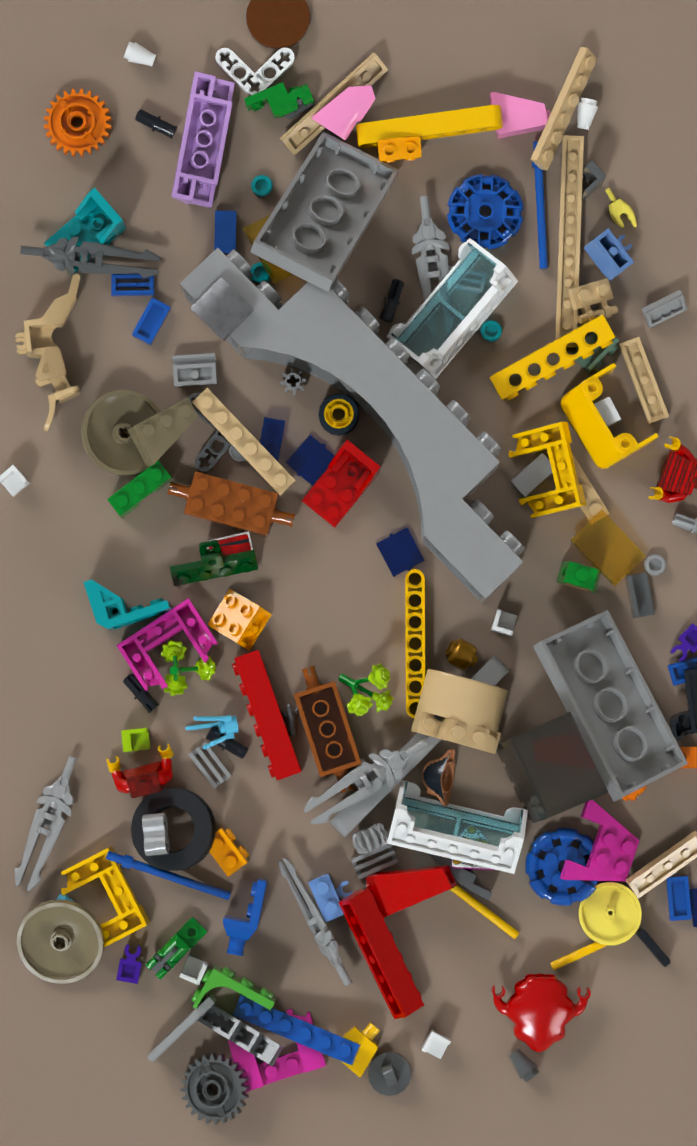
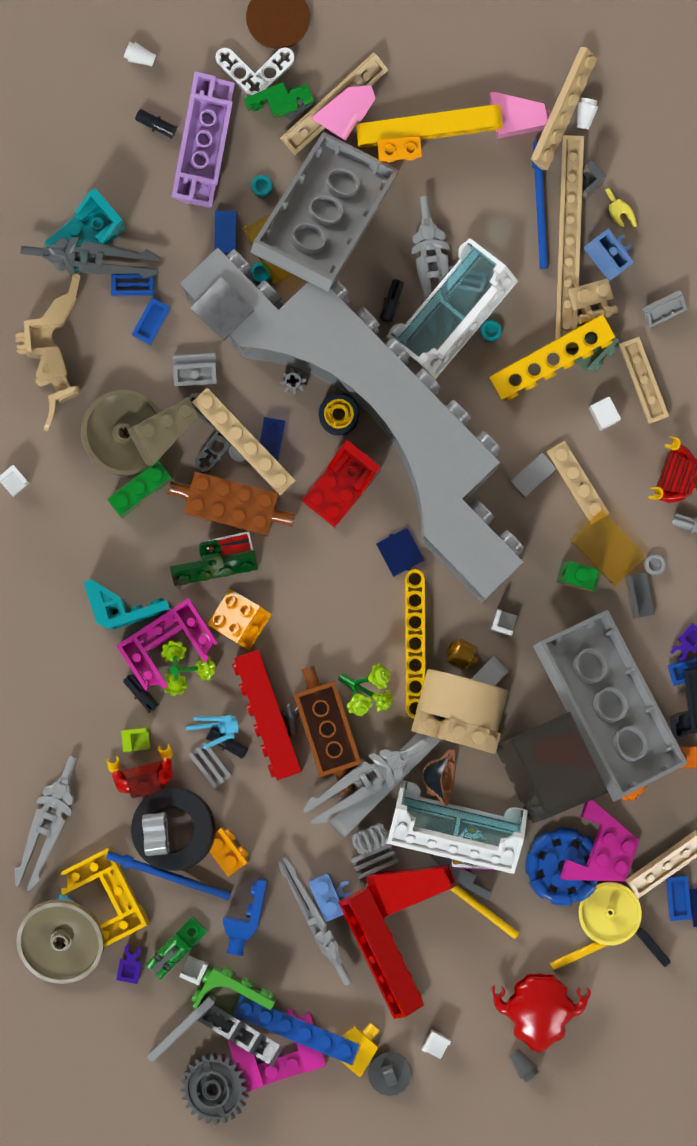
(77, 138): orange gear -> none
(310, 460): clear blue piece -> none
(485, 198): blue plate -> none
(568, 491): yellow wedge -> none
(592, 429): yellow windscreen -> none

